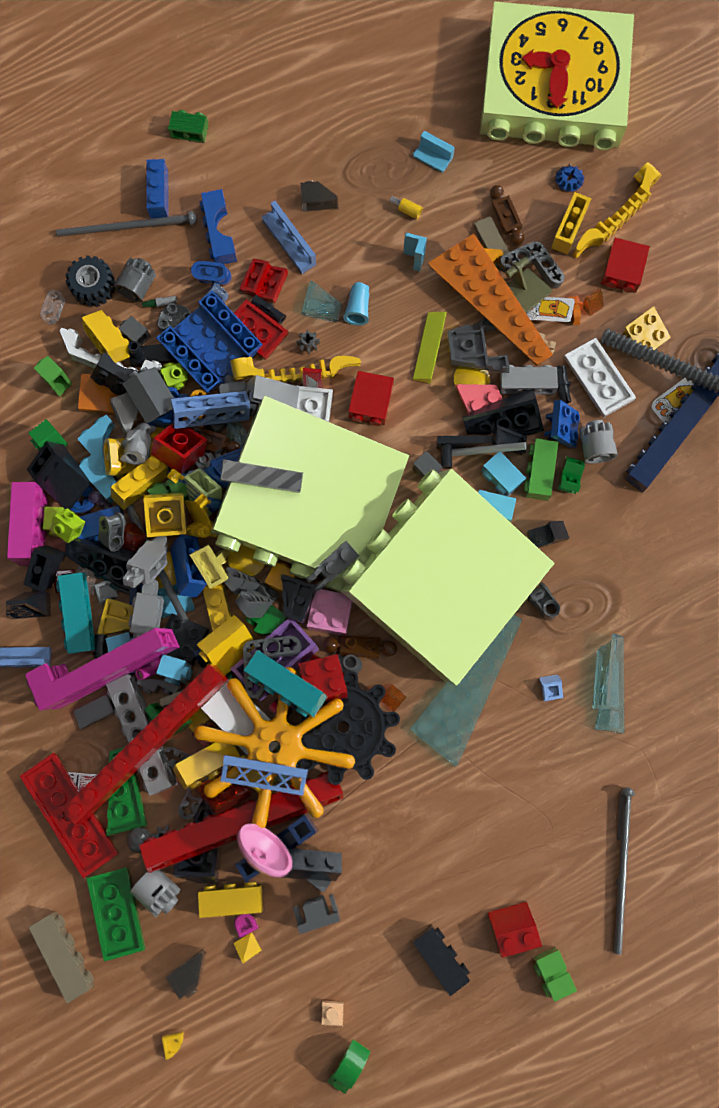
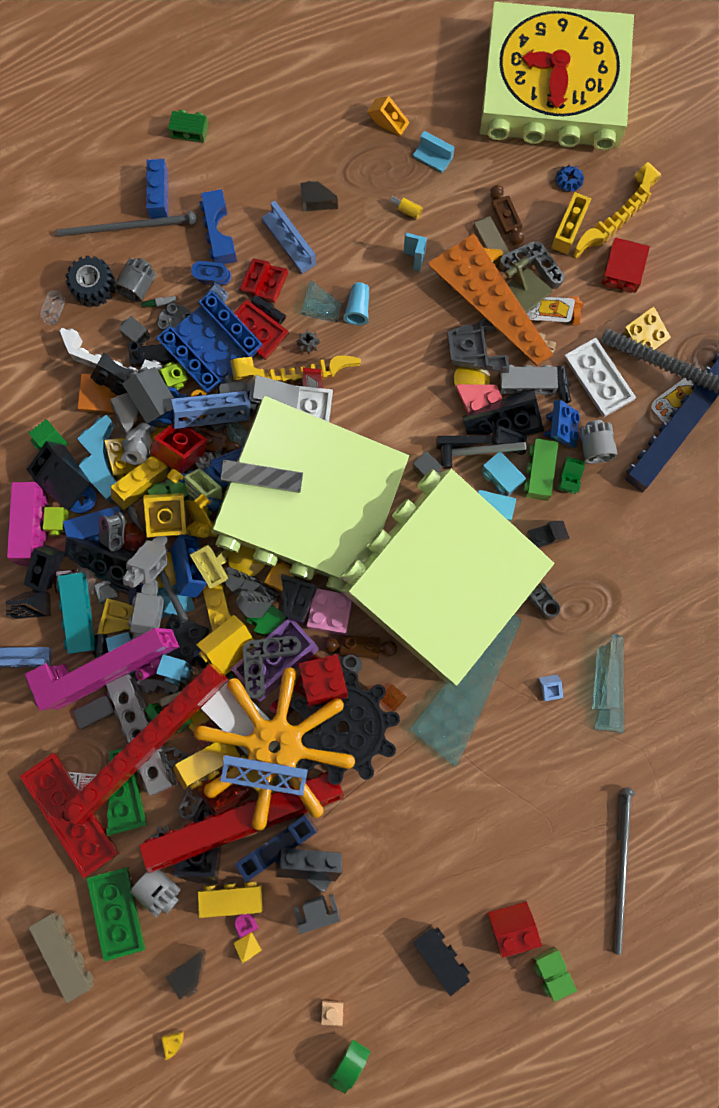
(53, 375): bright green piece -> none
(67, 525): lime brick -> none
(97, 497): clear purple arm -> none
(105, 336): yellow brick -> none
(111, 462): yellow plate -> none
(137, 837): dark grey piece -> none
(264, 851): bright pink dish -> none
(285, 683): teal brick -> none
(334, 564): dark grey hinge -> none
(371, 398): red brick -> none
(388, 115): none -> light orange slope
(429, 347): neon yellow slope -> none
(593, 302): clear orange slope -> none

